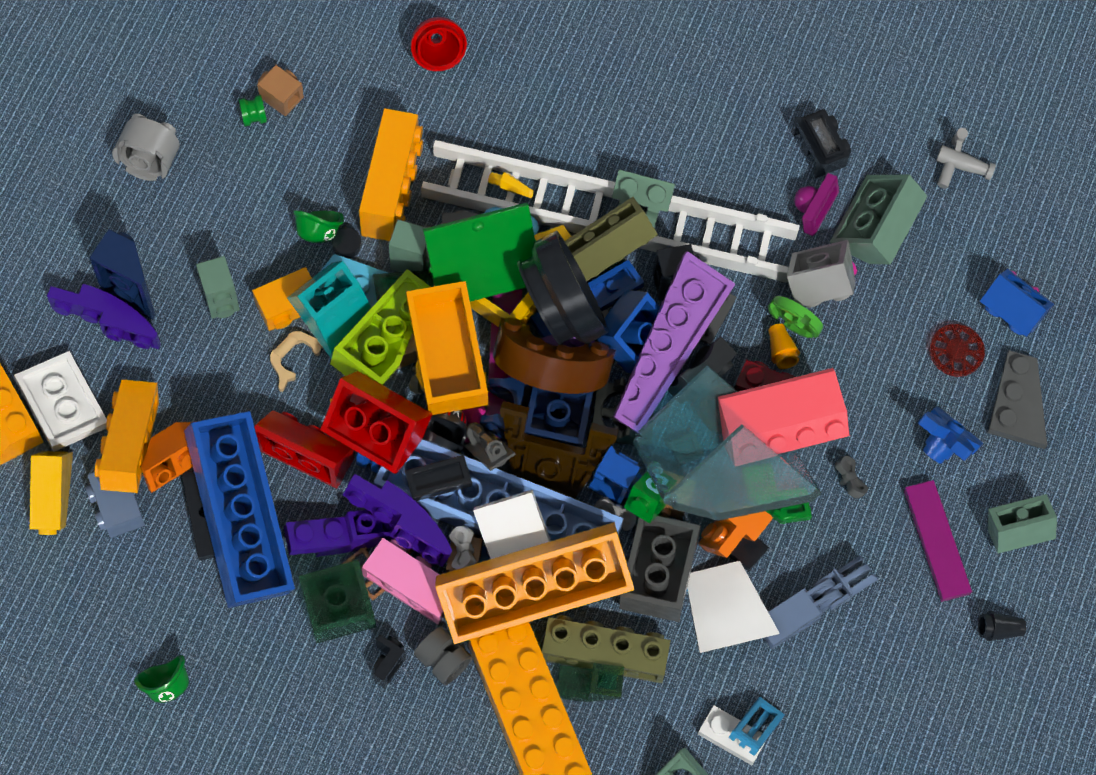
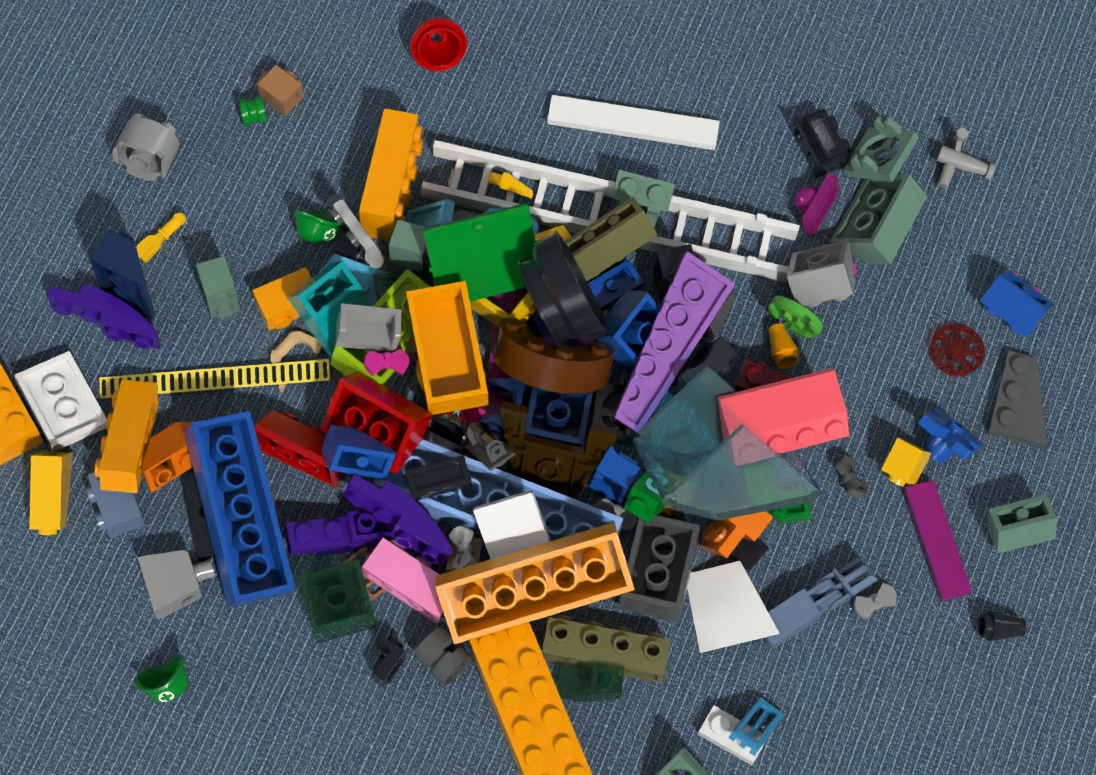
(152, 244): none -> yellow piece
(173, 580): none -> light grey torso
(225, 377): none -> light yellow sticker
(356, 232): none -> hinge
(356, 453): none -> blue slope
(368, 328): none -> light grey panel
(375, 361): none -> dark pink piece
(432, 214): none -> medium azure tile
(633, 122): none -> white tile
(863, 161): none -> sand green piece
(884, 597): none -> light grey piece
(905, 462): none -> yellow brick

